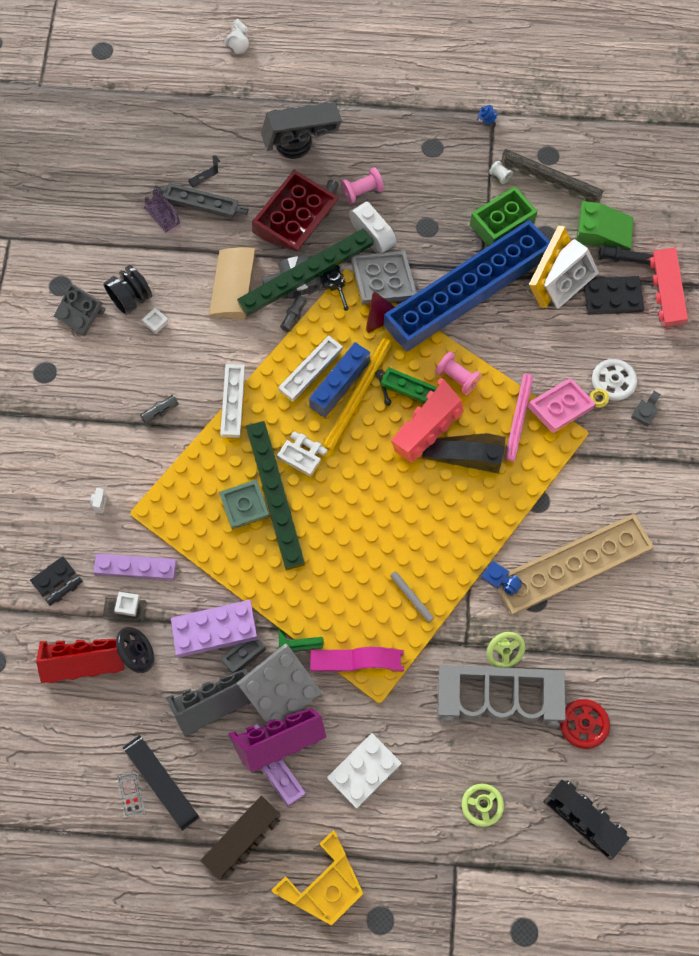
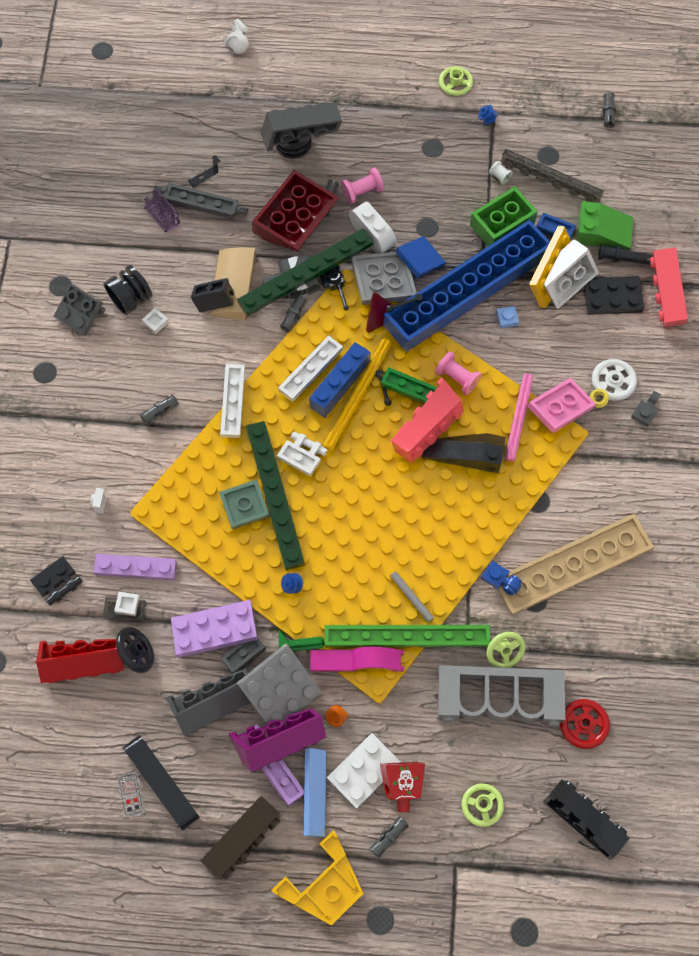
(212, 295): none -> black hinge
(292, 583): none -> blue wheel
(314, 792): none -> light blue tile
(336, 716): none -> orange tile
(389, 837): none -> dark grey pin
(403, 782): none -> red torso
(407, 635): none -> bright green plate
(418, 298): none -> black hinge
(420, 256): none -> blue tile
(456, 79): none -> yellowish green piece
(507, 317): none -> light blue plate
(549, 224): none -> blue tile
(609, 110): none -> dark grey pin

